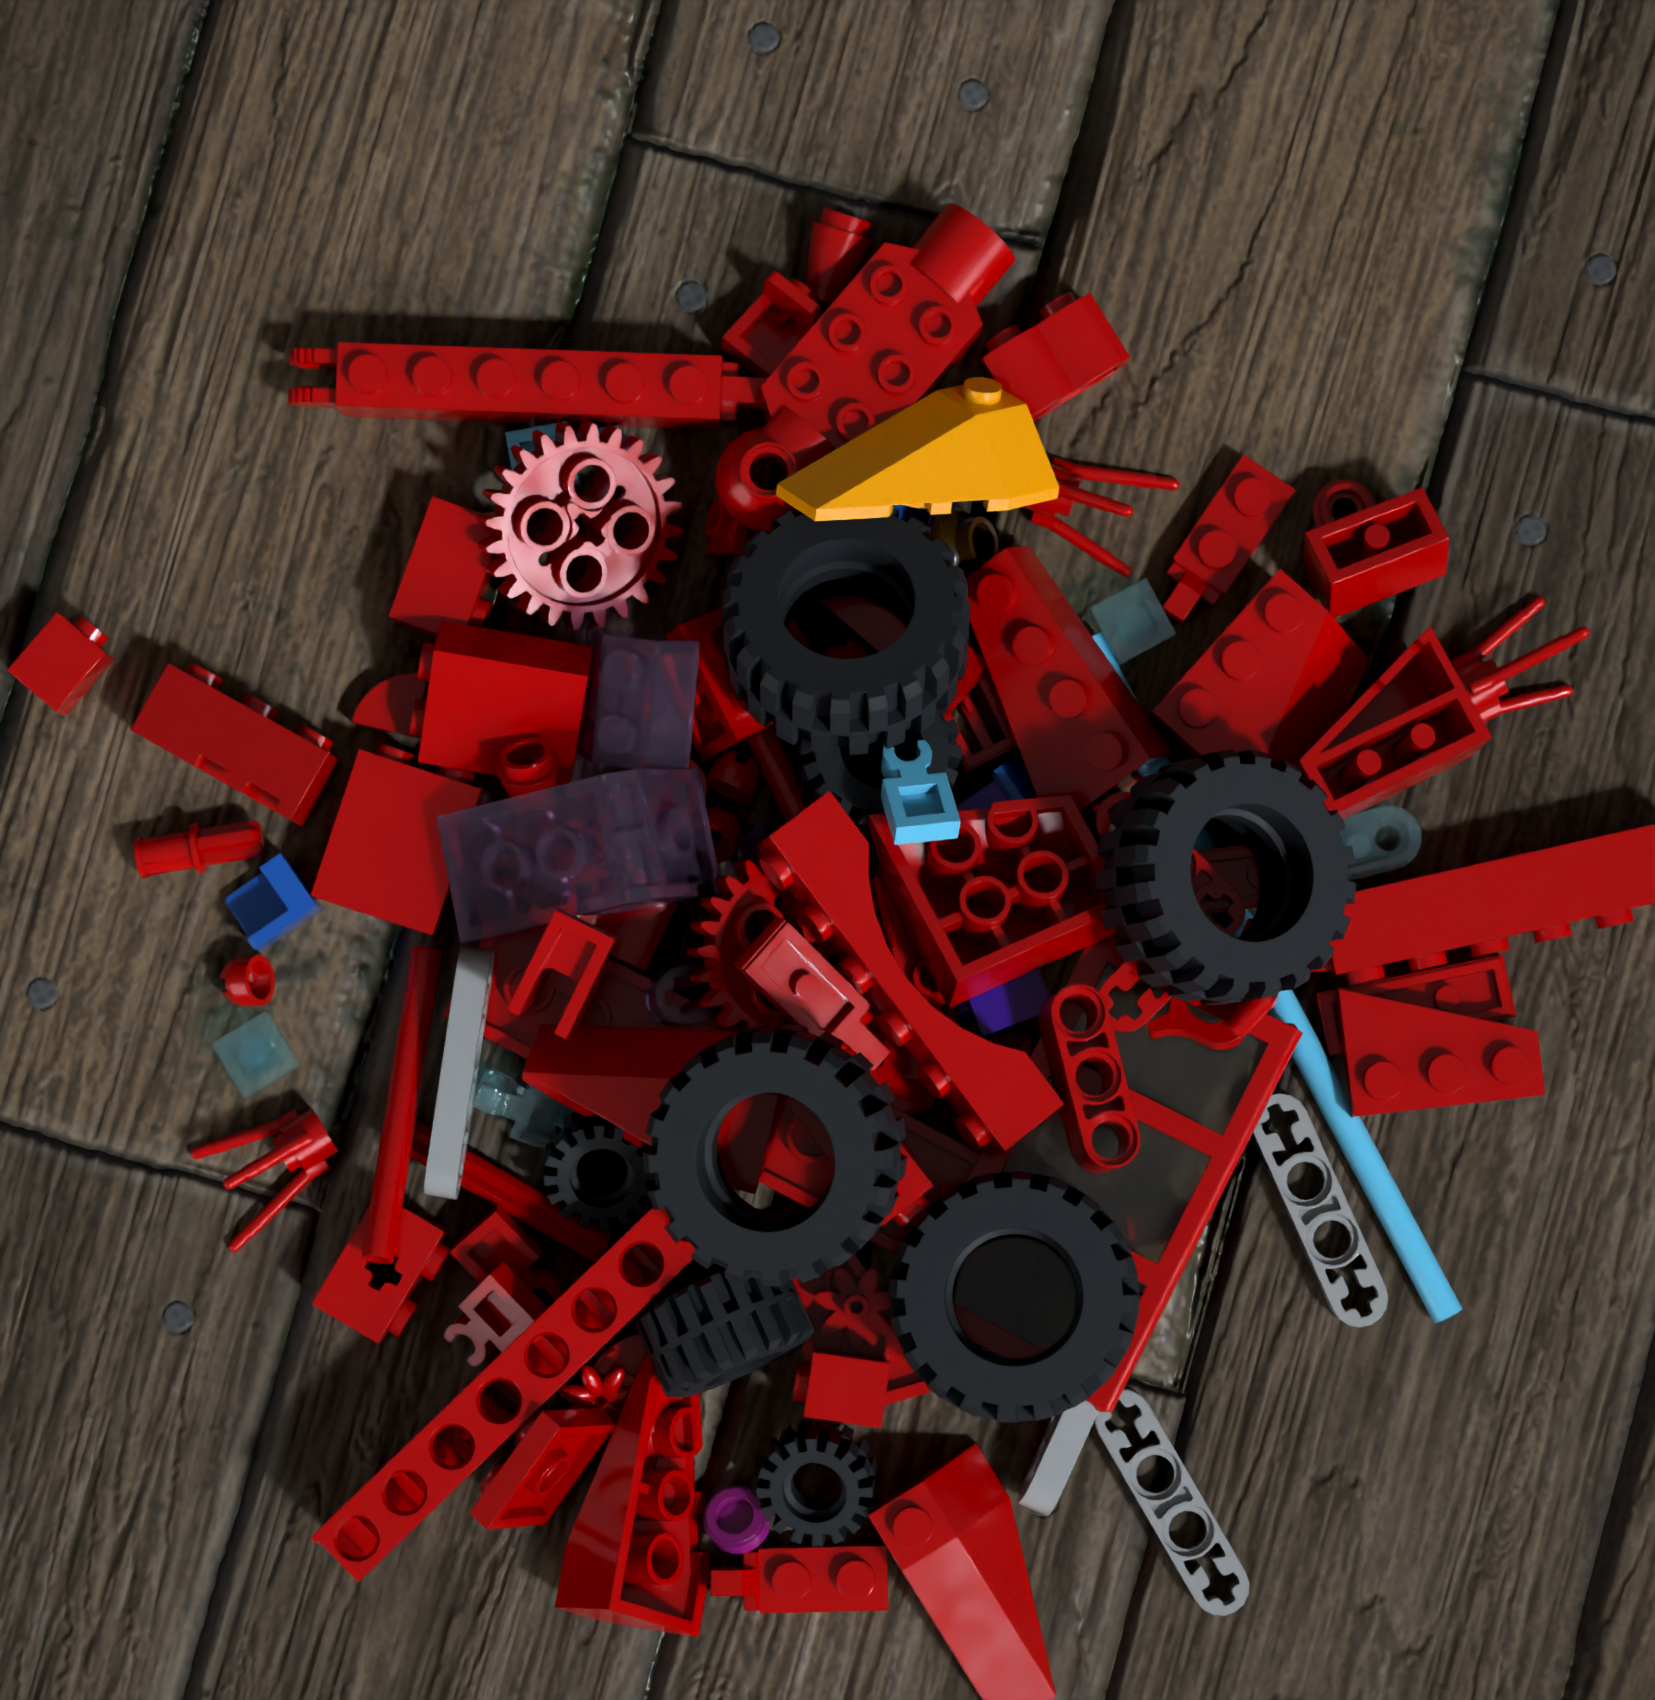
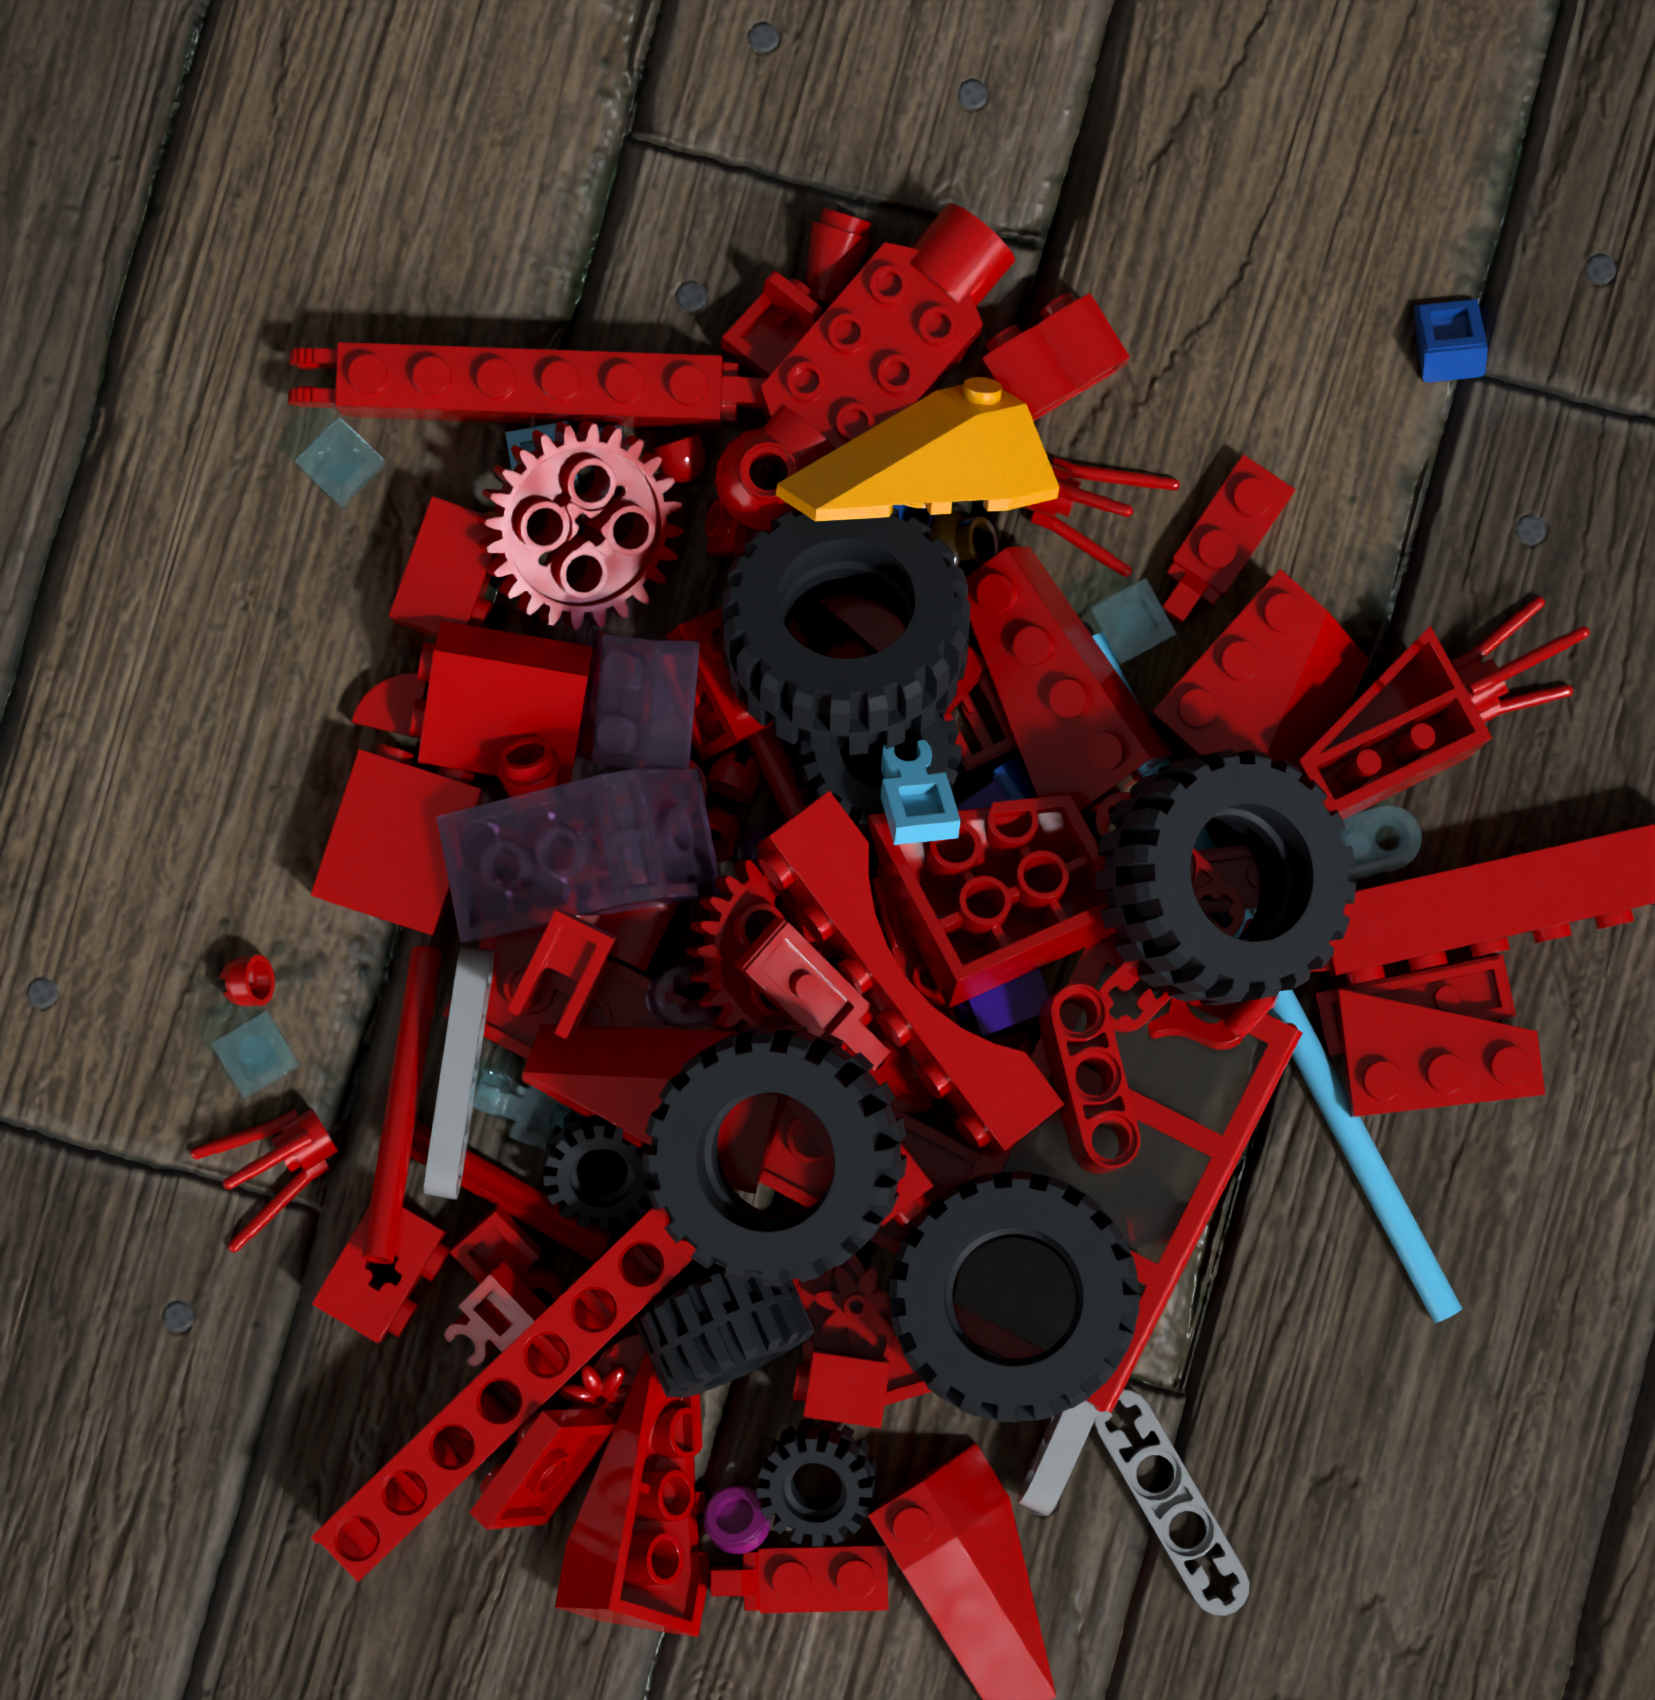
(63, 662): red brick -> none
(198, 848): red axle -> none
(238, 742): red wedge -> none
(272, 903): blue panel -> none
(340, 462): none -> clear light blue plate
(682, 458): none -> red hinge
(1323, 1207): light grey beam -> none
(1336, 491): red plate -> none
(1376, 553): red brick -> none
(1451, 340): none -> blue slope

